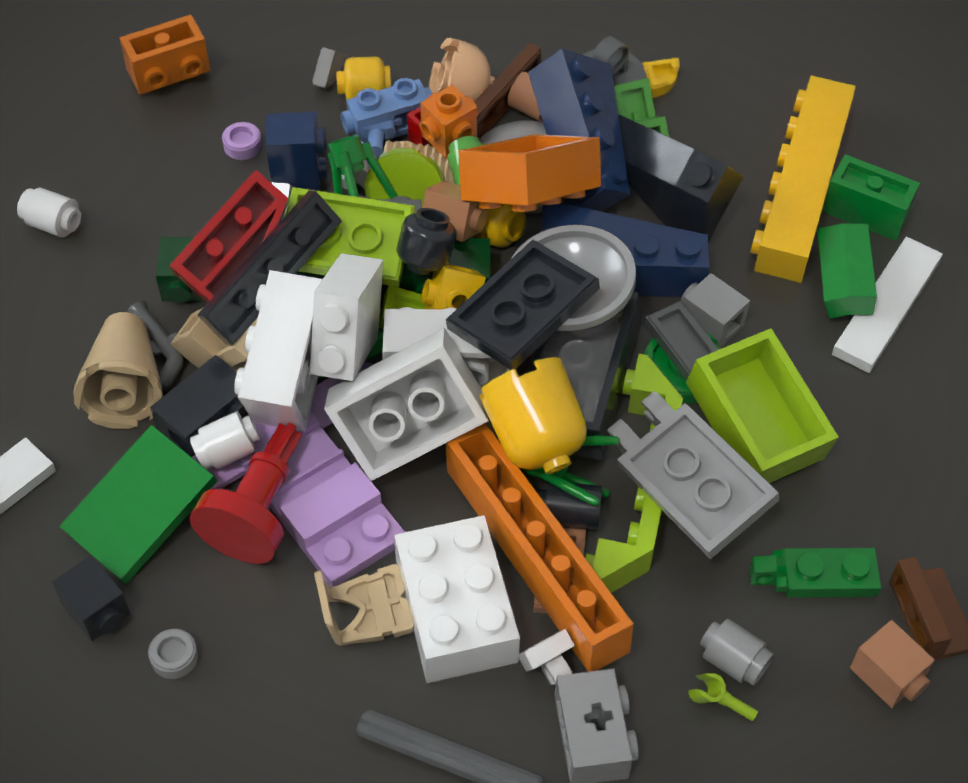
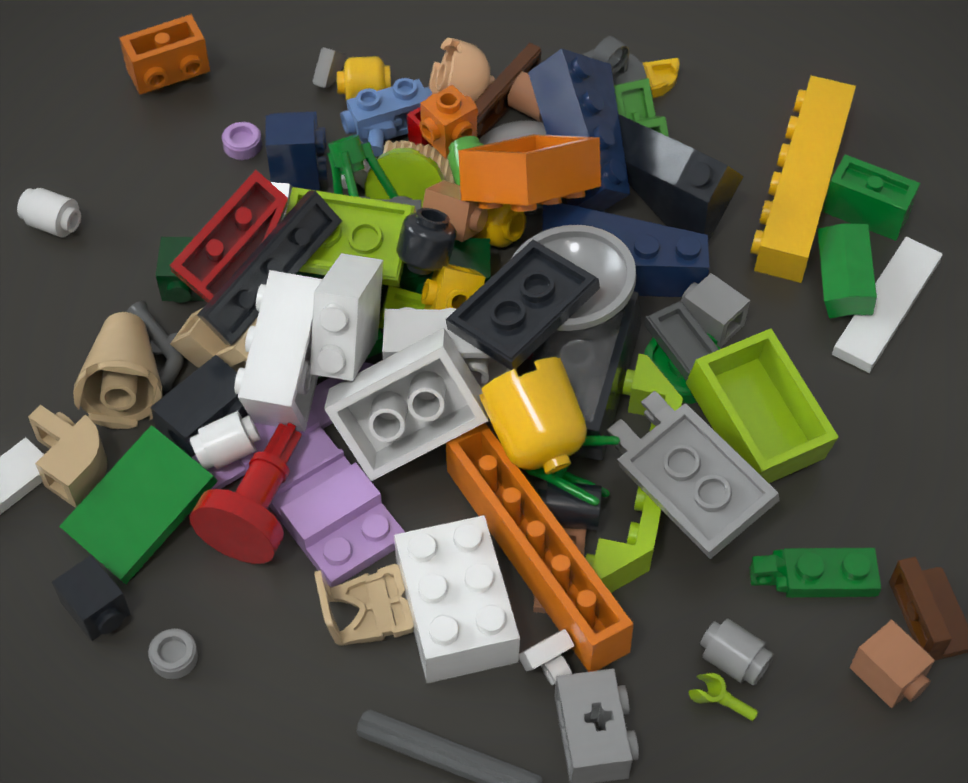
(74, 455): none -> tan brick

